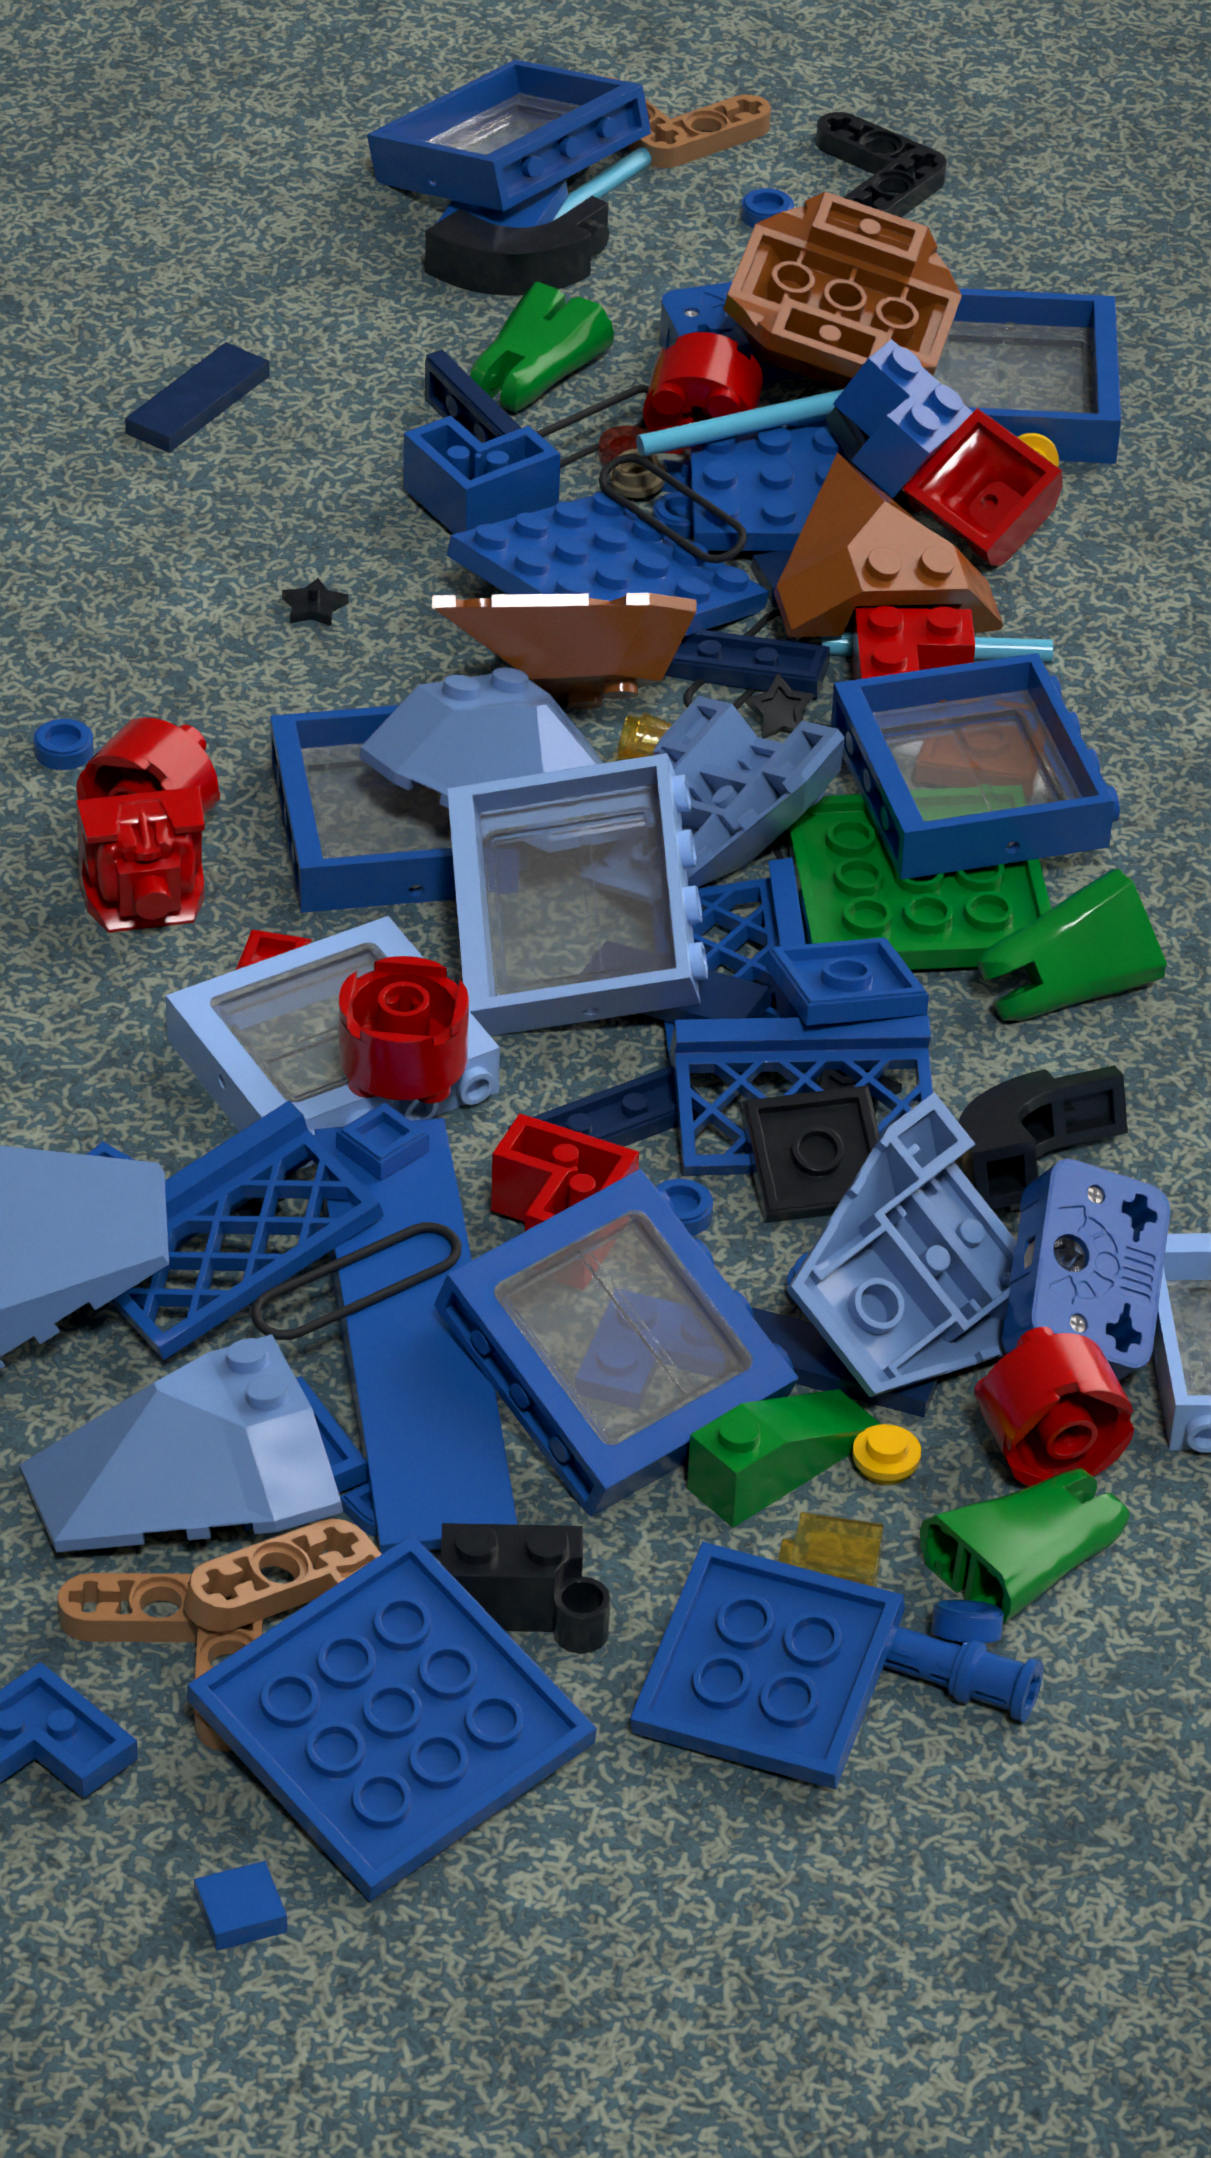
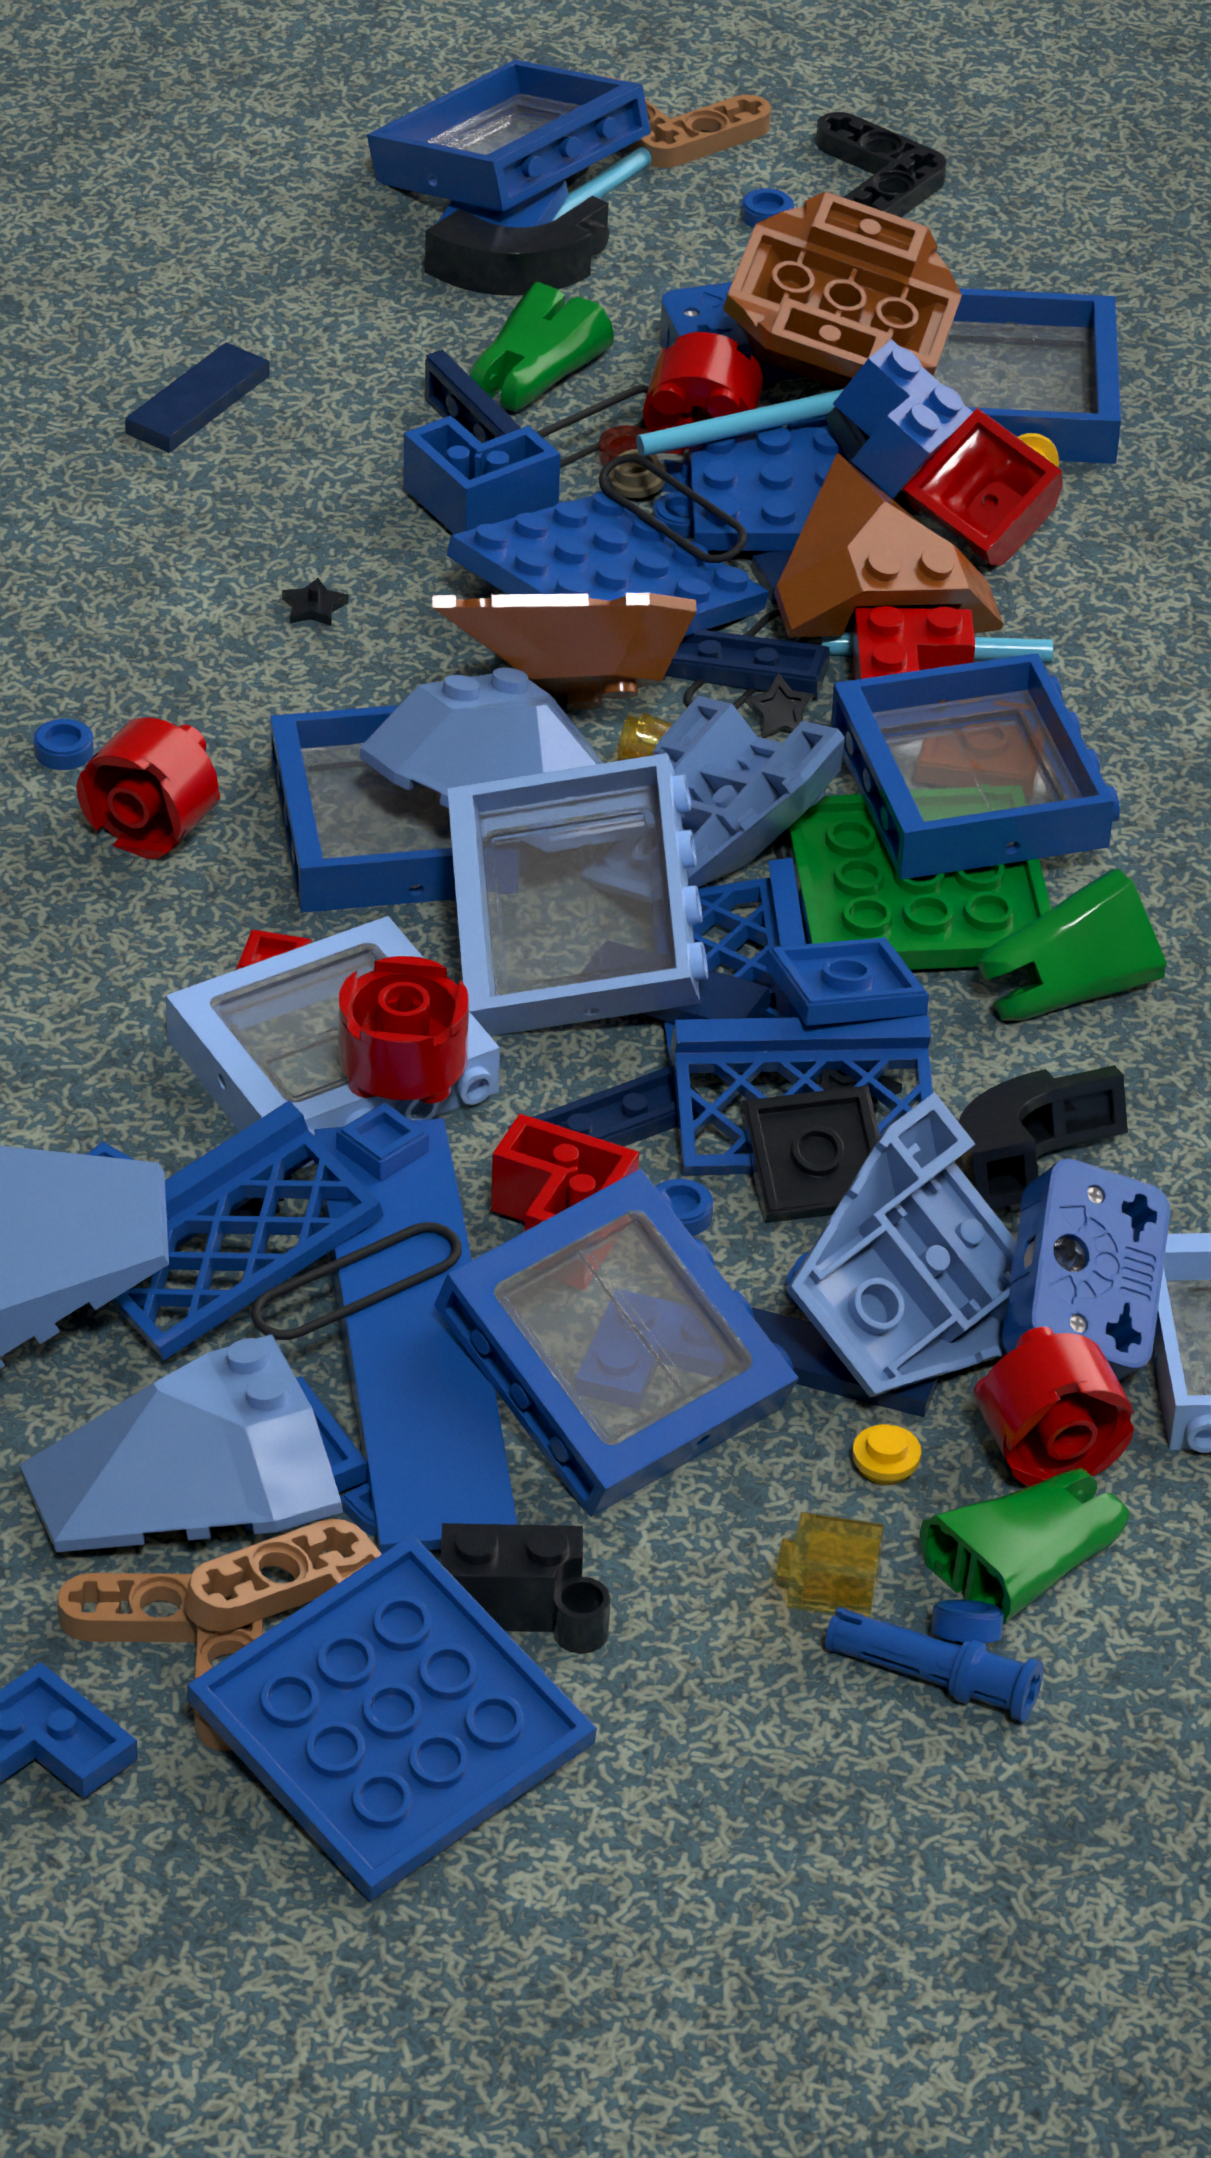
(141, 858): red brick -> none
(240, 1905): blue tile -> none
(768, 1665): blue plate -> none
(770, 1450): green slope -> none

